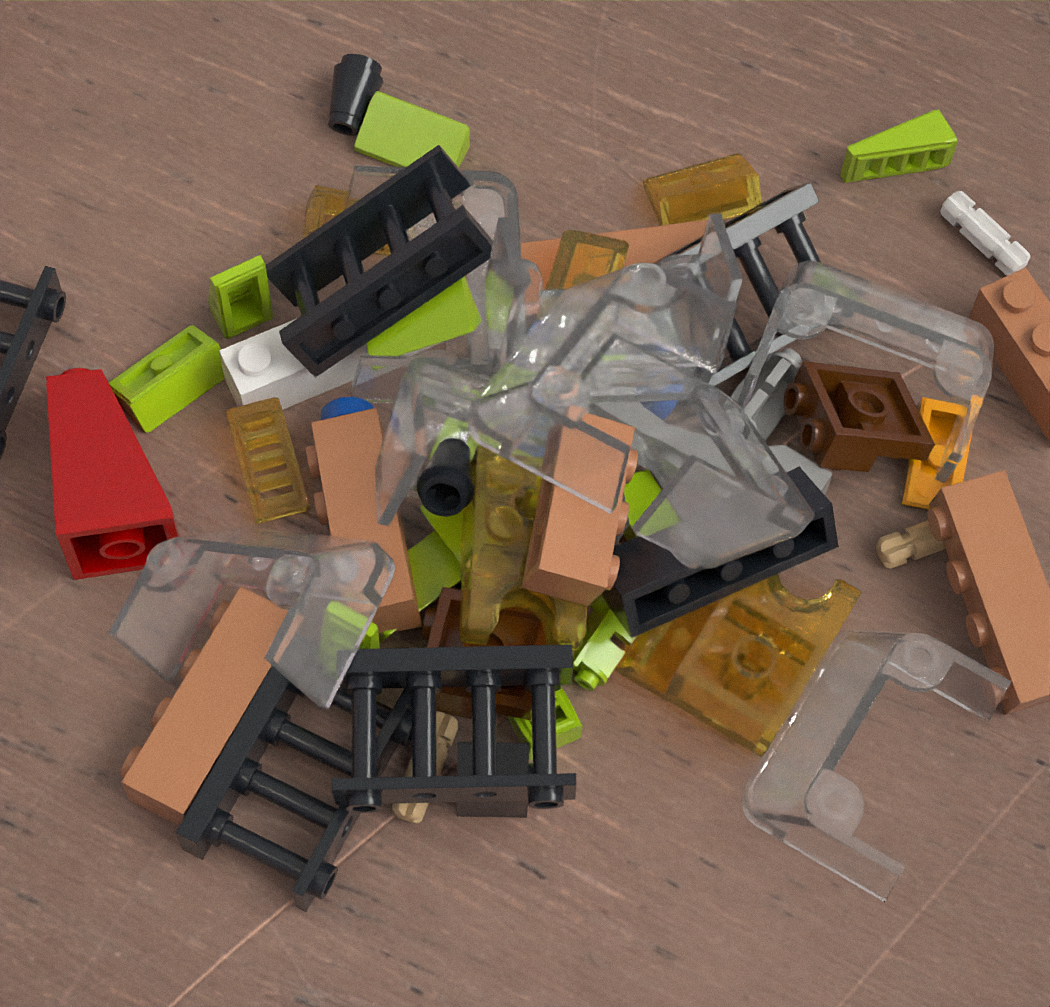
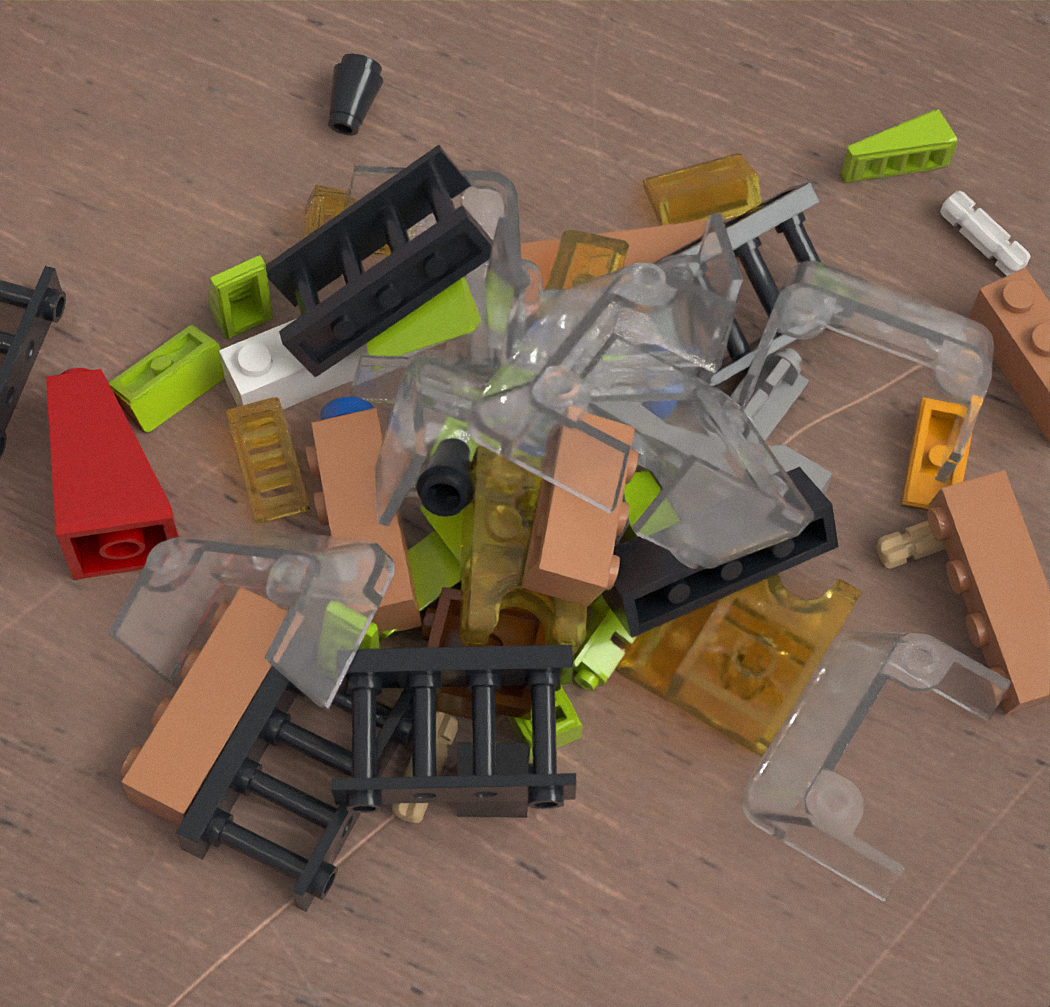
(405, 132): lime slope -> none
(855, 416): reddish brown plate -> none

